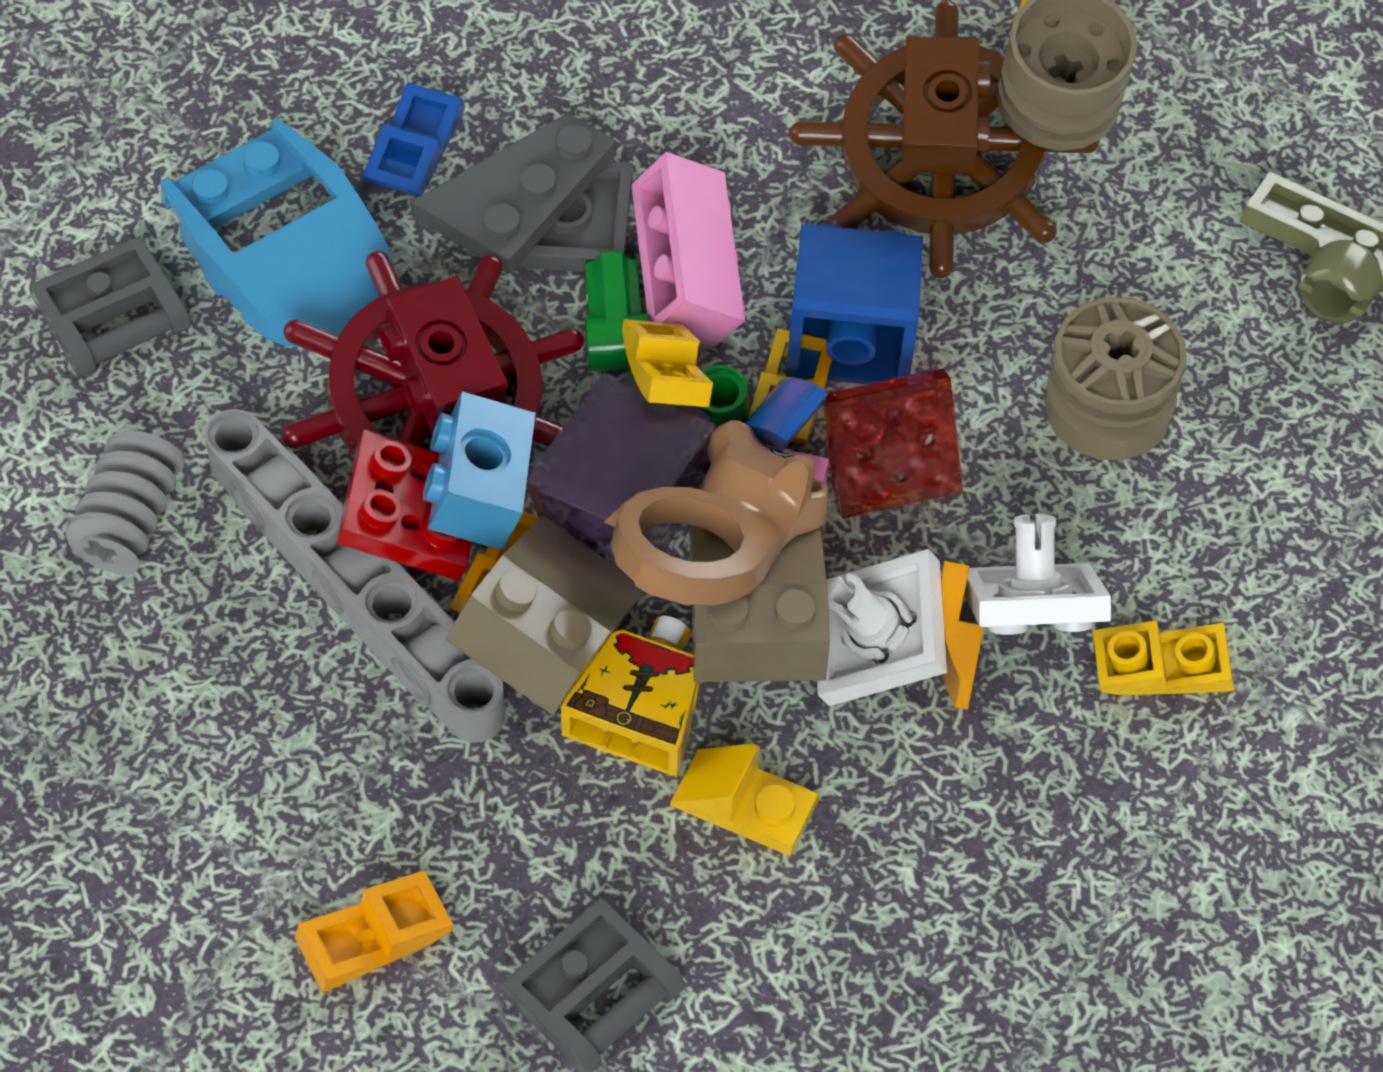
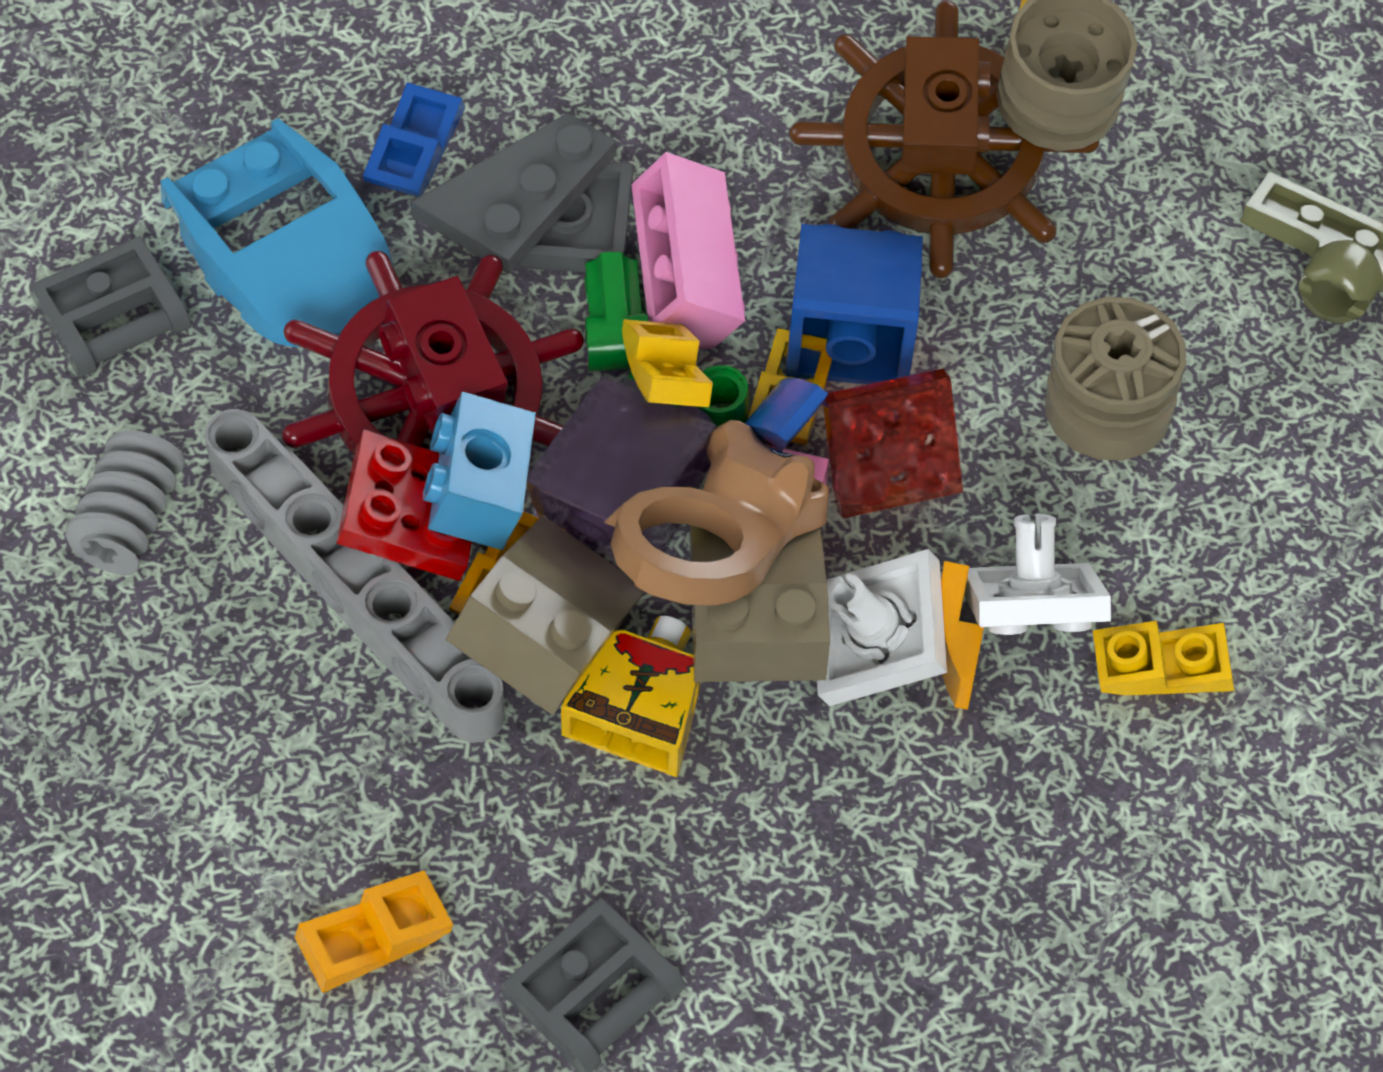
(738, 796): yellow slope -> none

